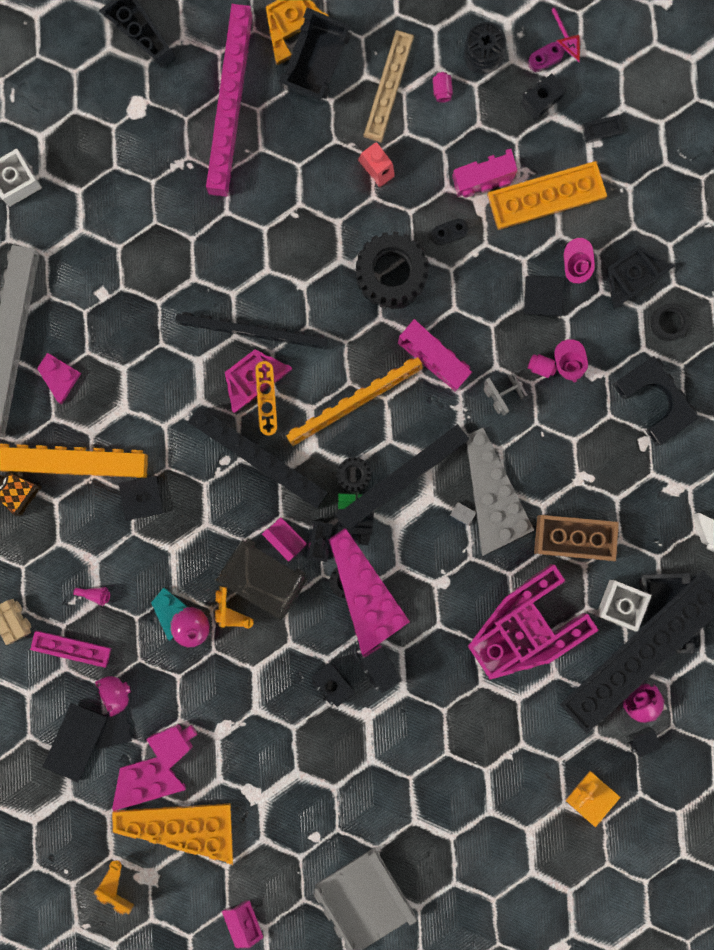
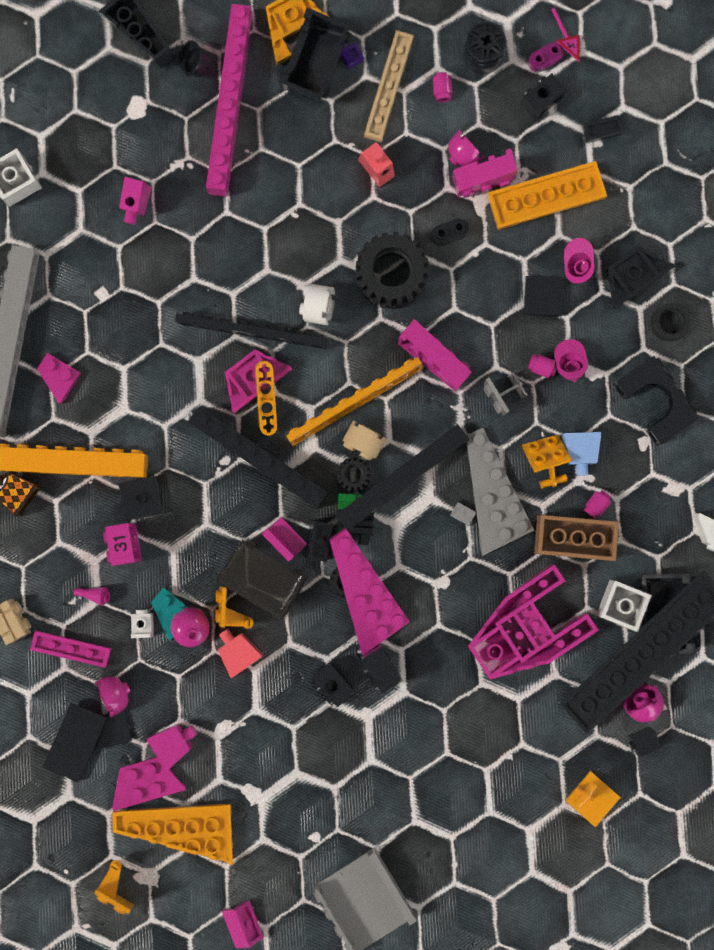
(122, 544): none -> dark pink brick
(132, 192): none -> dark pink torso
(147, 630): none -> white brick
(193, 60): none -> black piece
(237, 652): none -> coral torso
(317, 304): none -> white brick
(352, 55): none -> dark purple tile
(364, 440): none -> tan brick
(463, 151): none -> dark pink cylinder
(546, 455): none -> light orange plate
(582, 449): none -> light blue torso
(597, 504): none -> dark pink brick

